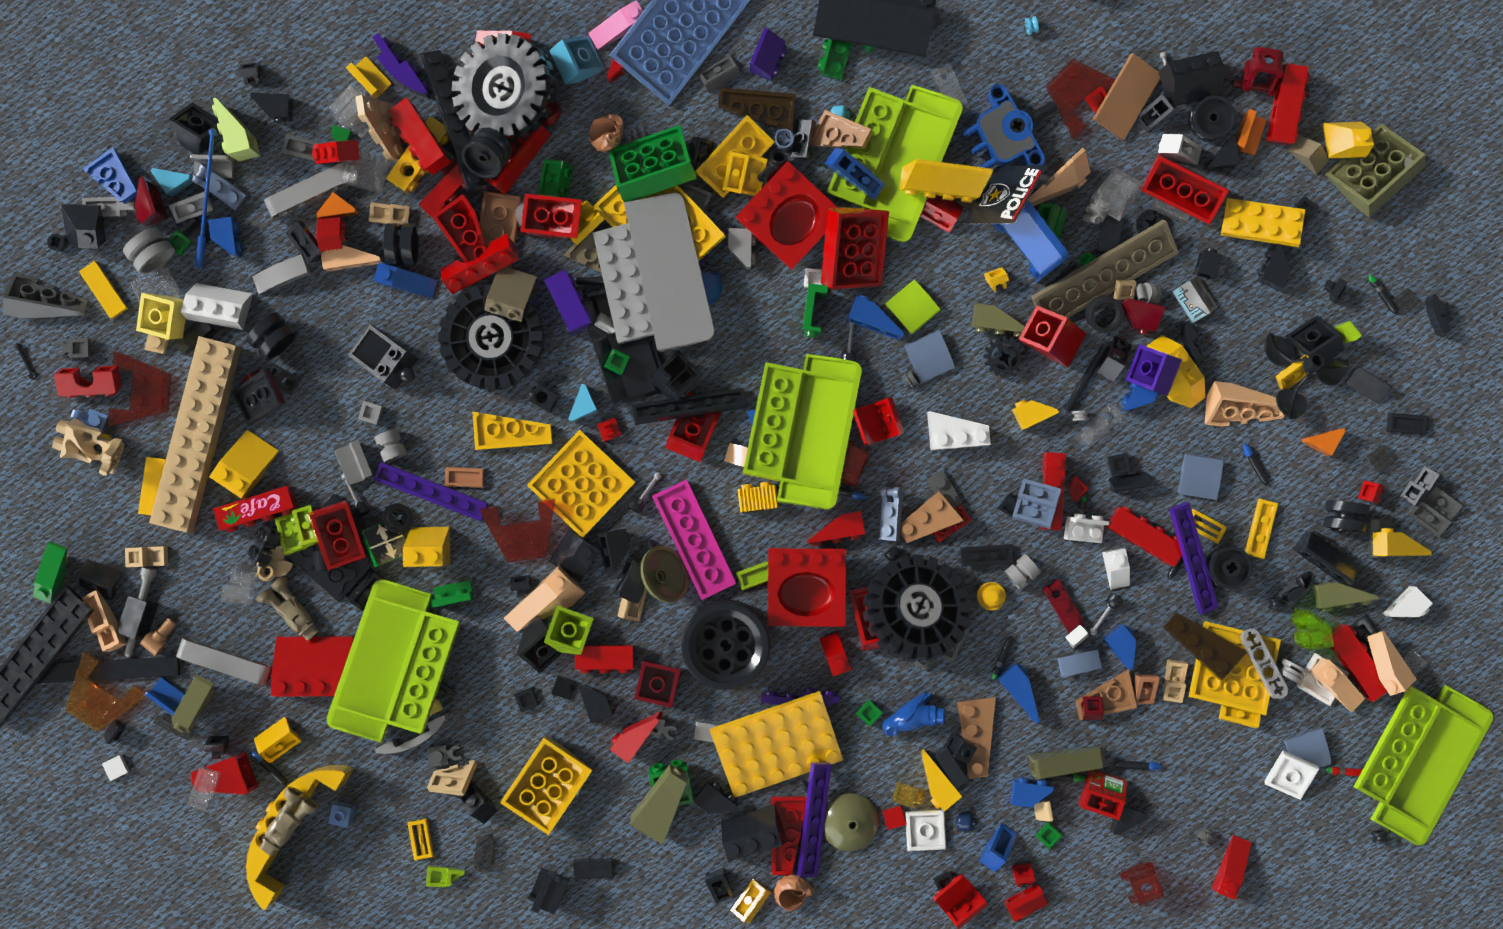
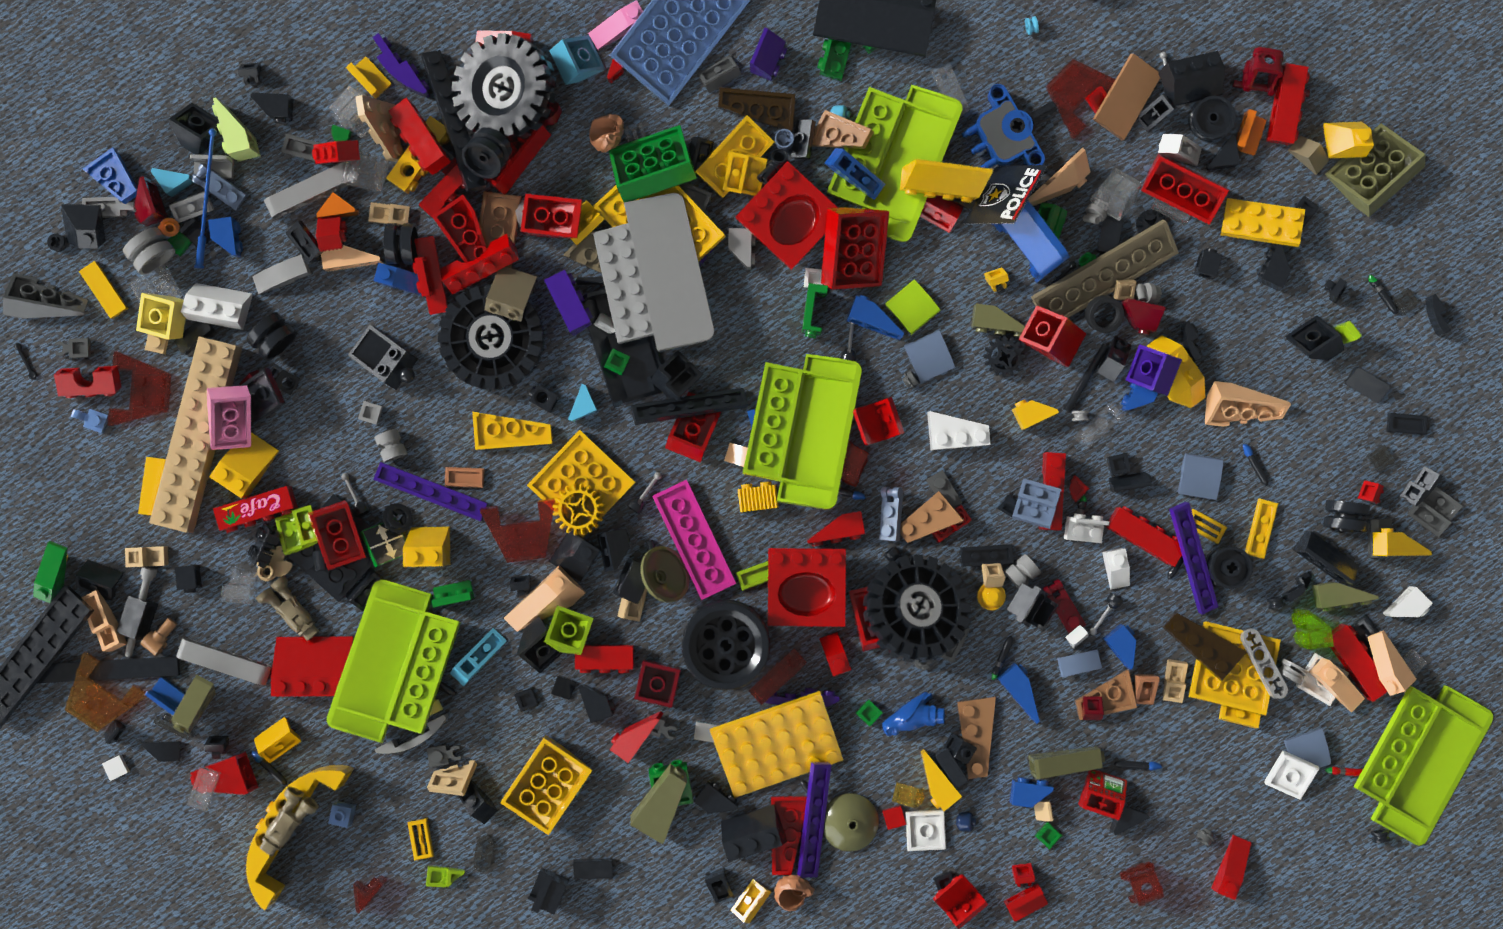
(77, 440): tan hips -> none
(163, 751): none -> black slope
(169, 227): none -> orange plate
(188, 578): none -> black brick
(229, 417): none -> bright pink slope
(353, 463): light grey panel -> none
(364, 895): none -> clear red slope
(429, 275): none -> red bracket
(477, 657): none -> medium azure slope
(555, 178): green bracket -> none
(563, 502): none -> yellow gear
(609, 429): red tile -> none
(712, 285): blue brick -> none
(777, 676): none -> clear red slope
(993, 575): none -> tan slope
(998, 848): blue slope -> none
(1032, 607): none -> black plate
(1068, 777): black piece -> none
(1195, 299): light grey panel -> none
(1291, 375): yellow plate -> none
(1325, 442): orange slope -> none
(1330, 373): black plant -> none

